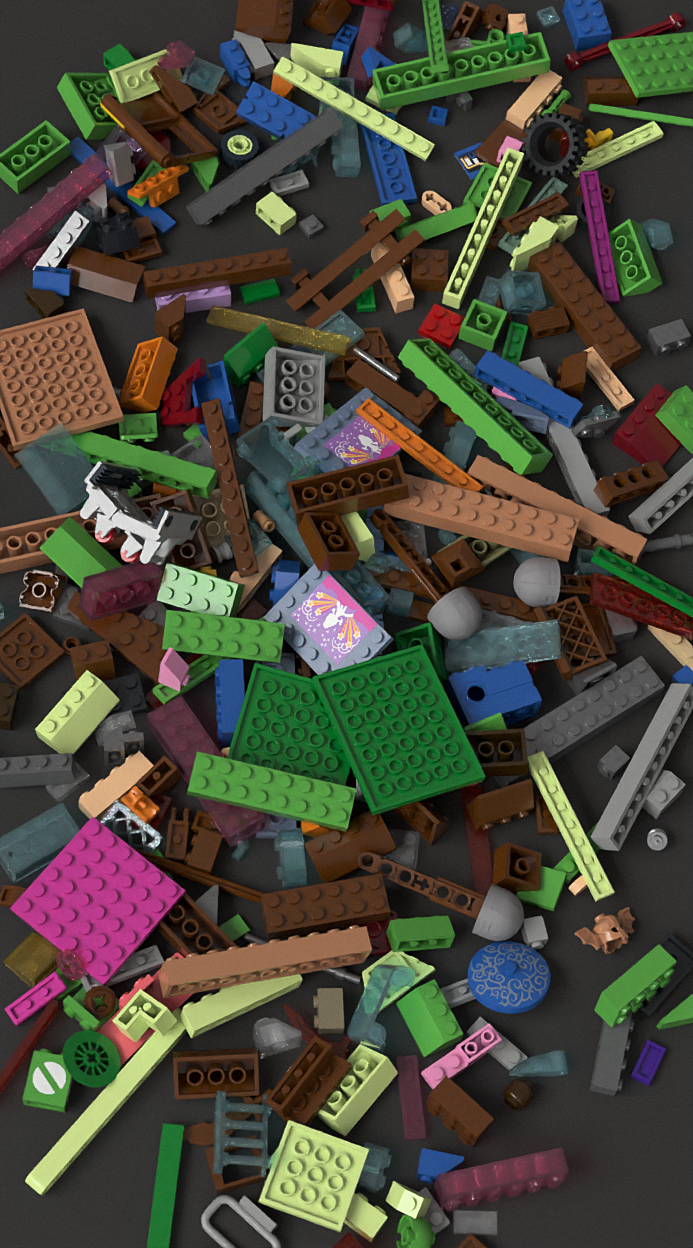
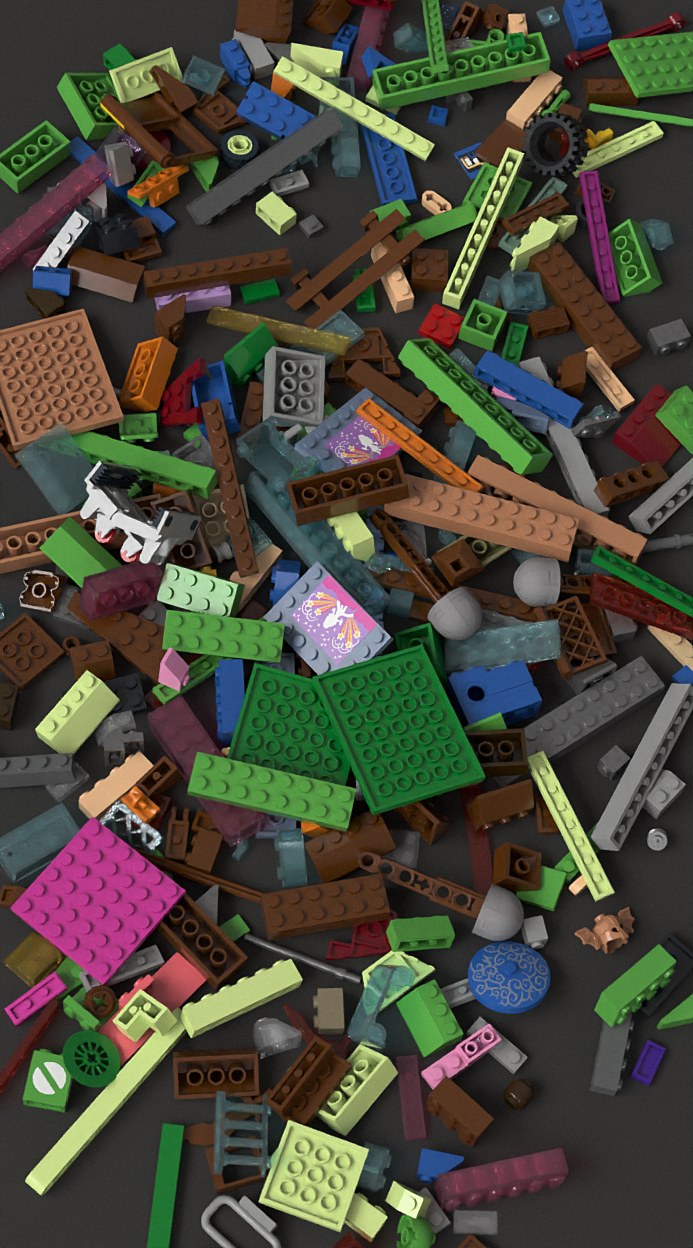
(66, 957): clear pink gear -> none
(117, 207): medium nougat pin -> none
(176, 57): clear pink slope -> none
(264, 961): nougat brick -> none
(267, 524): medium nougat pin -> none
(328, 541): reddish brown brick -> none
(376, 364): flat silver bar -> none
(510, 143): bright pink brick -> none
(547, 1064): clear light blue piece -> none

